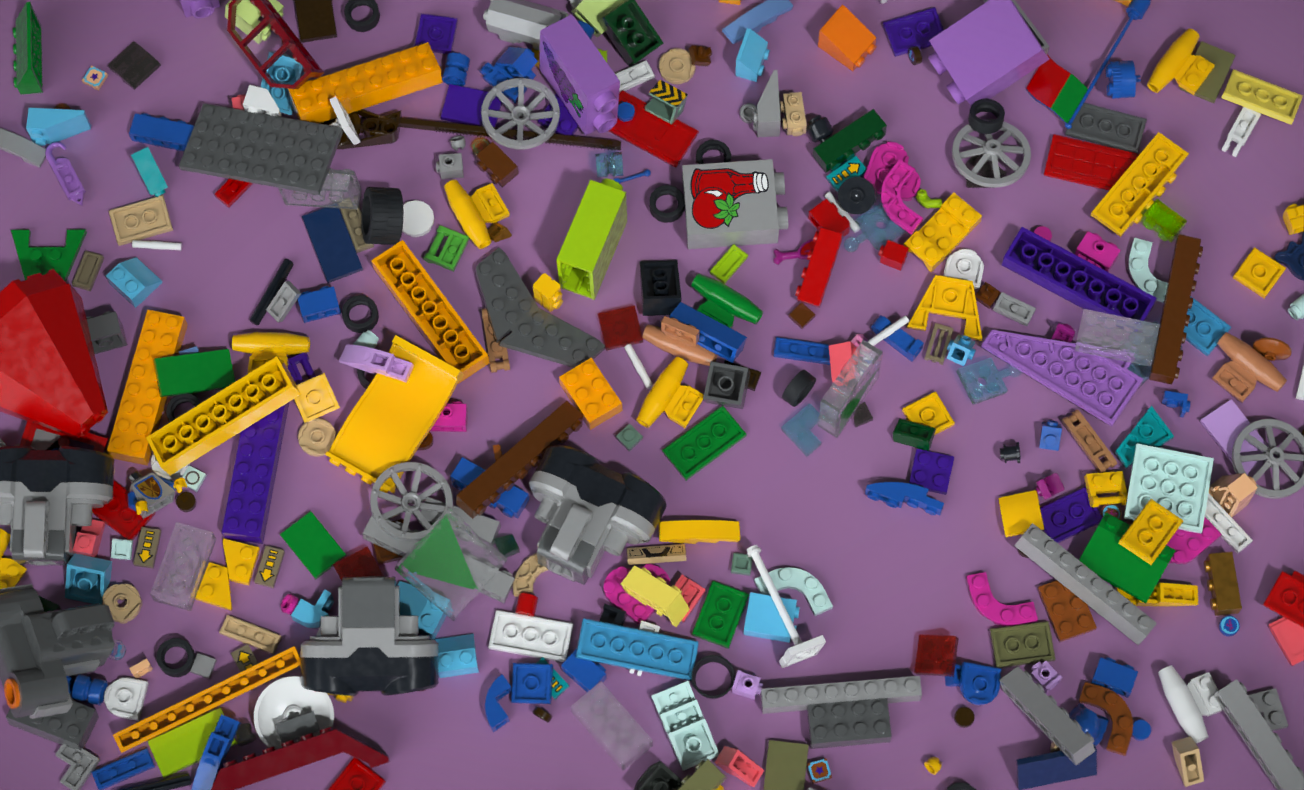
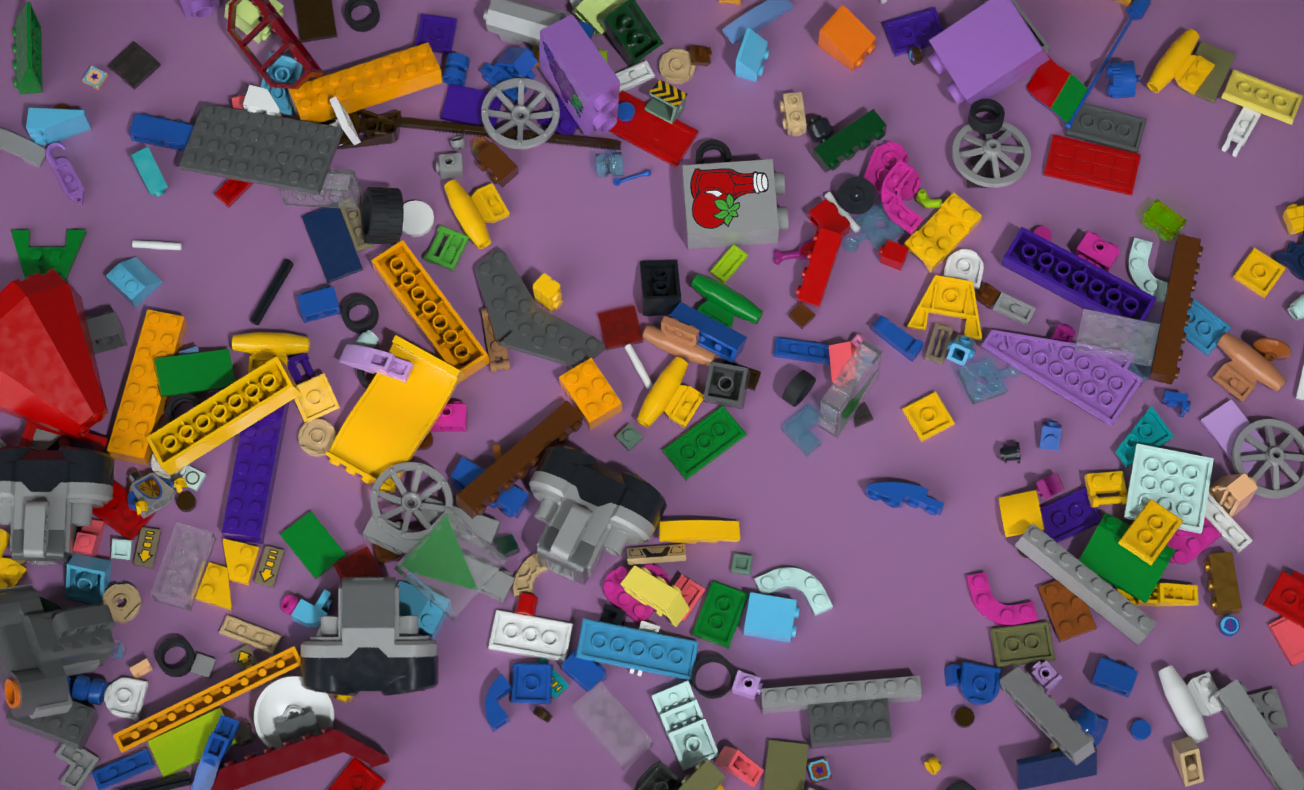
(88, 271): dark tan tile -> none
(140, 220): tan tile -> none
(283, 301): light grey plate -> none
(457, 656): medium azure slope -> none
(498, 232): pearl gold slope -> none
(592, 238): lime brick -> none
(666, 190): black tyre -> none
(746, 113): light grey tile -> none
(767, 117): light grey slope -> none
(800, 650): white tile -> none
(850, 169): teal tile -> none
(888, 331): white piece -> none
(913, 434): dark green slope -> none
(931, 471): dark purple plate -> none
(936, 655): clear red plate -> none
(1089, 441): medium nougat plate -> none
(1112, 510): tile -> none
(1118, 712): dark orange plate -> none
(1140, 185): yellow plate -> none

